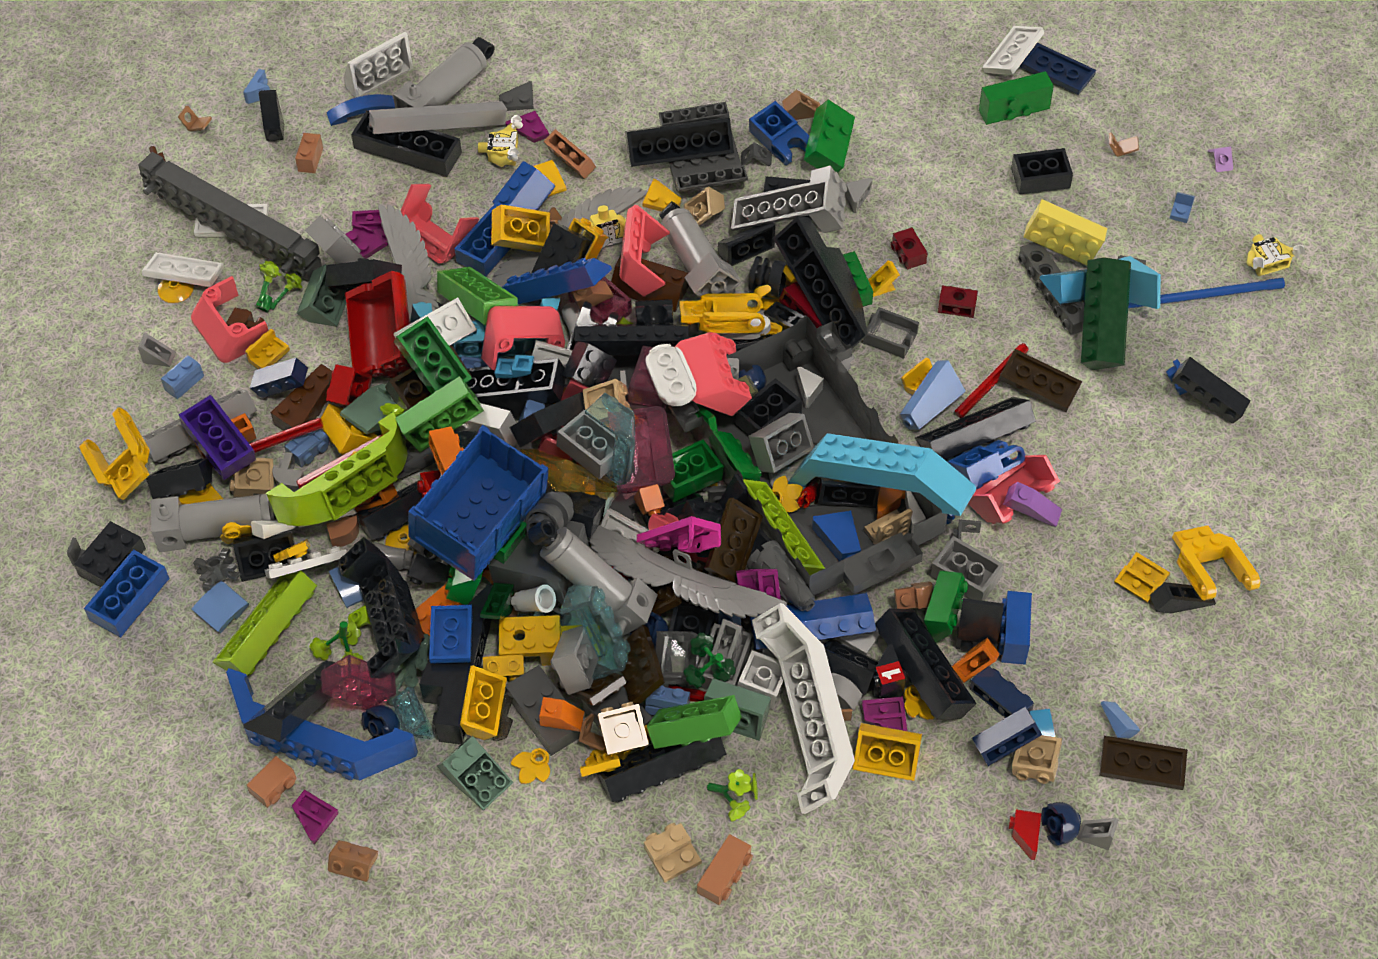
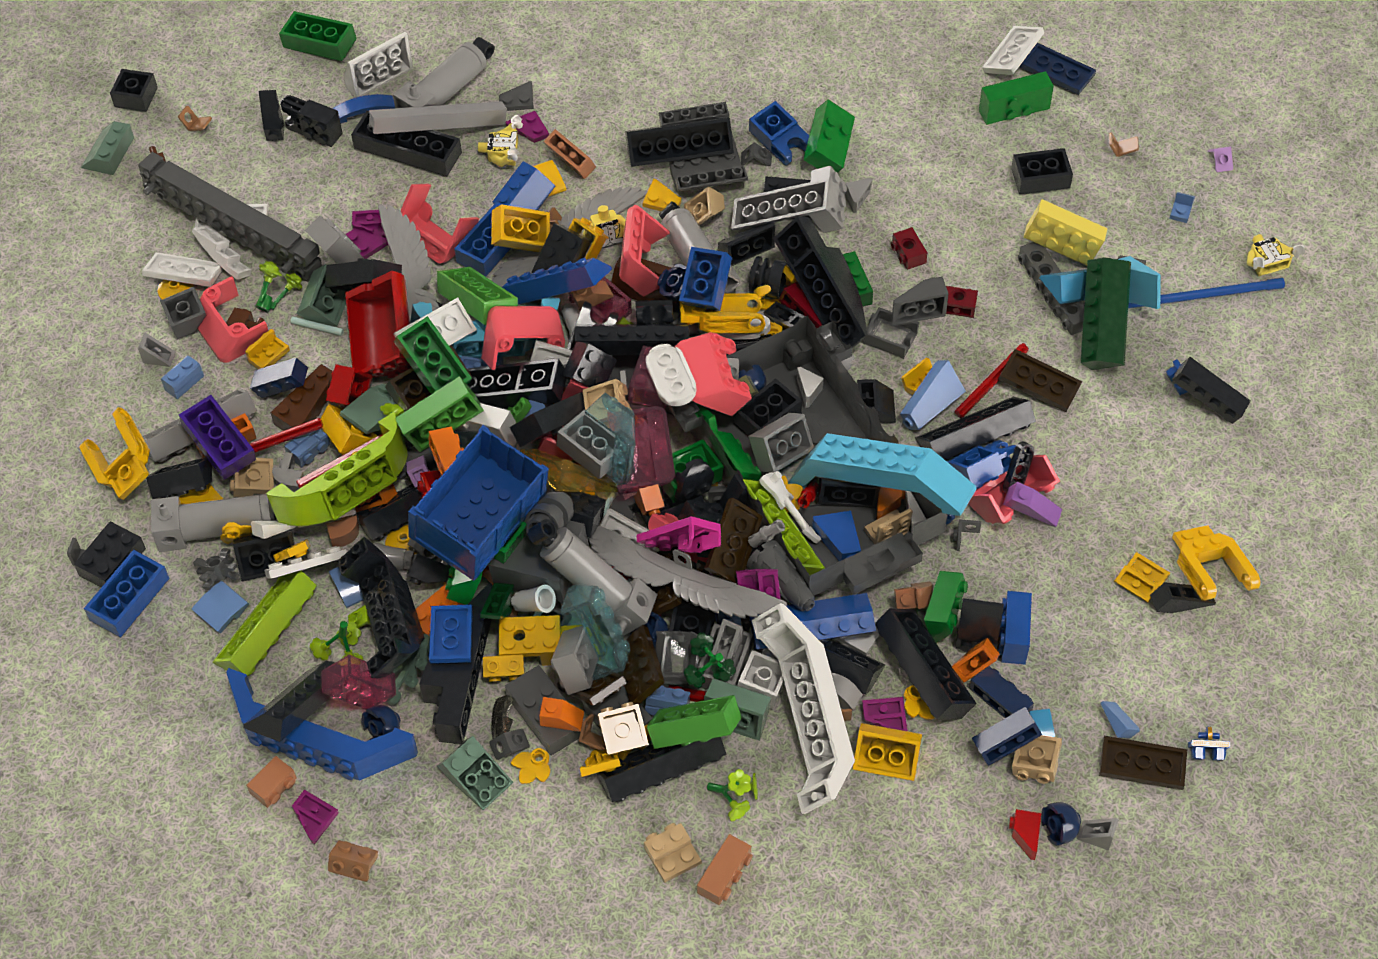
(109, 148): none -> sand green slope
(133, 90): none -> black brick
(184, 312): none -> dark grey slope
(219, 250): none -> white slope
(257, 83): medium blue slope -> none
(309, 153): nougat brick -> none
(312, 120): none -> black brick
(317, 326): none -> light aqua bar
(318, 36): none -> green brick
(412, 714): clear light blue bracket -> none
(416, 467): none -> lavender panel
(482, 703): yellow slope -> none
(512, 742): none -> dark grey bracket
(515, 367): dark azure slope -> none
(520, 410): none -> bright green tile
(672, 281): none -> dark blue cylinder
(693, 480): none -> black slope
(705, 278): none -> blue brick
(766, 533): none -> light grey pin
(774, 484): none -> white piece
(800, 105): medium nougat slope -> none
(880, 397): none -> black slope
(882, 279): yellow slope -> none
(889, 676): black slope -> none
(921, 302): none -> dark grey slope
(978, 568): light grey brick -> none
(1015, 461): none -> black beam
(1218, 747): none -> blue hips

